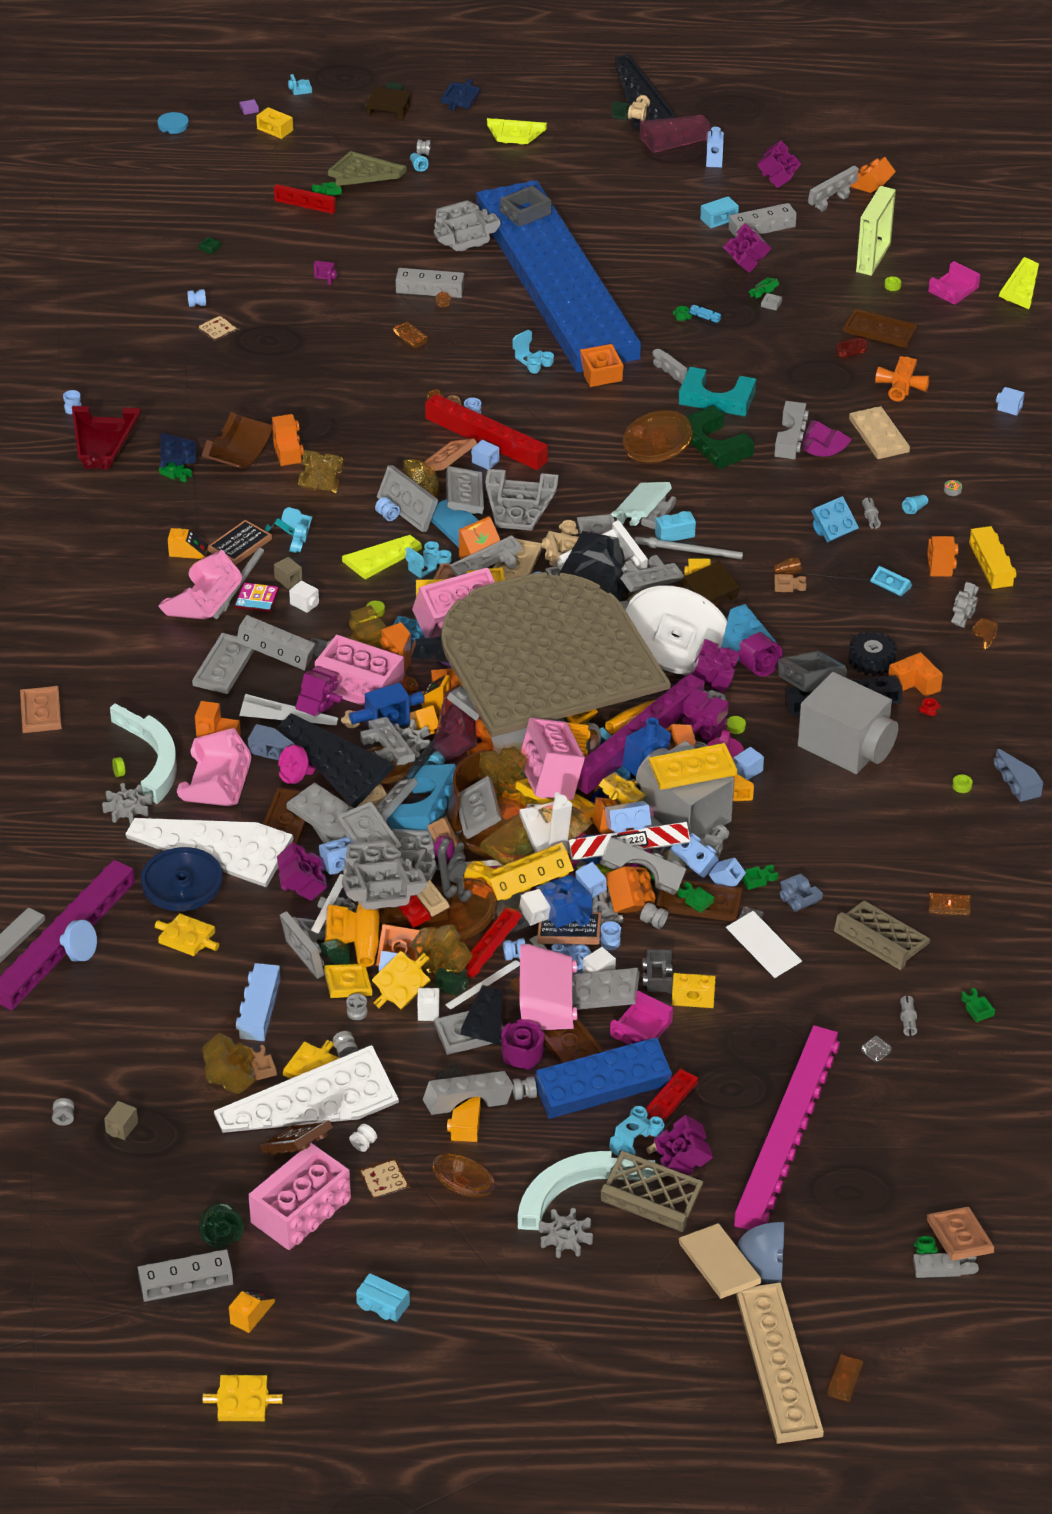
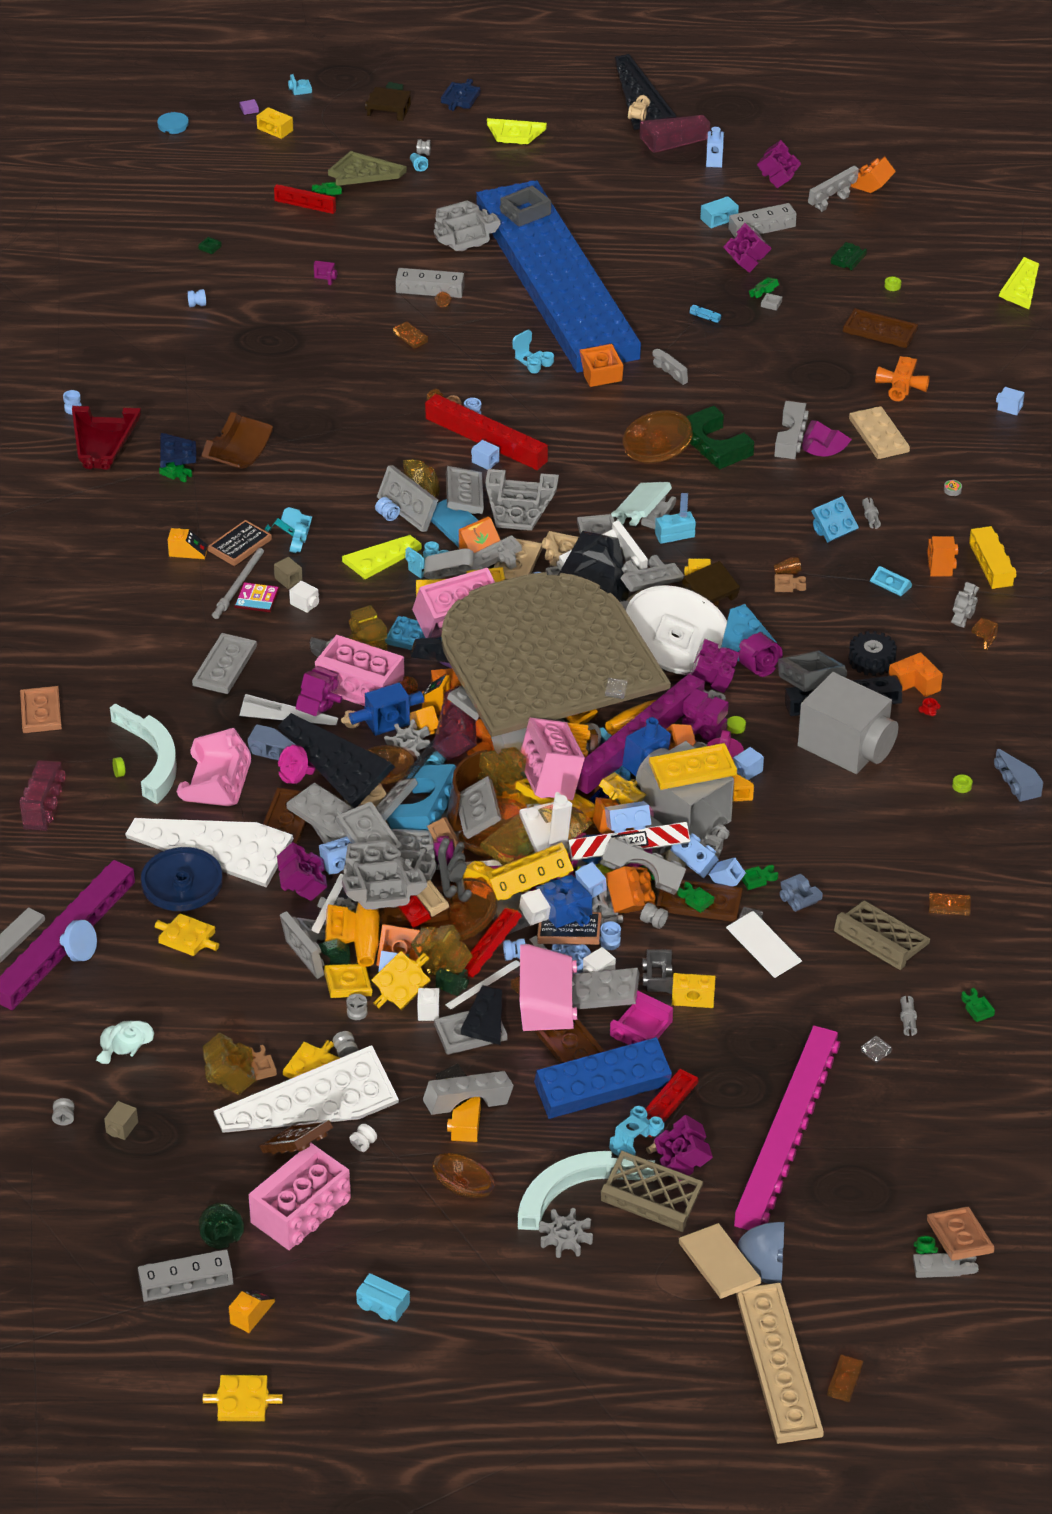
(41, 795): none -> clear pink wedge
(123, 1039): none -> light aqua piece
(127, 803): light grey gear -> none
(209, 720): orange brick -> none
(214, 582): bright pink windscreen -> none
(217, 327): tan sticker -> none
(258, 1002): light blue brick -> none
(275, 642): light grey brick -> none
(287, 440): orange brick -> none
(320, 471): clear yellow brick -> none
(378, 606): lime tile -> none
(384, 1178): tan sticker -> none
(394, 745): light grey hinge -> none
(397, 641): orange slope -> none
(448, 564): none -> light grey beam
(449, 453): nougat tile -> none
(522, 1044): magenta brick -> none
(528, 1085): light grey wheel -> none
(568, 527): tan plate -> none
(616, 688): none -> clear tile
(620, 110): clear green tile -> none
(652, 542): light grey bar -> none
(682, 313): green plate -> none
(683, 504): none -> light blue sticker
(733, 402): teal arch -> none
(848, 256): none -> dark green plate
(851, 347): clear red plate -> none
(880, 219): yellowish green window -> none
(914, 503): medium azure cone -> none
(955, 284): dark pink panel -> none

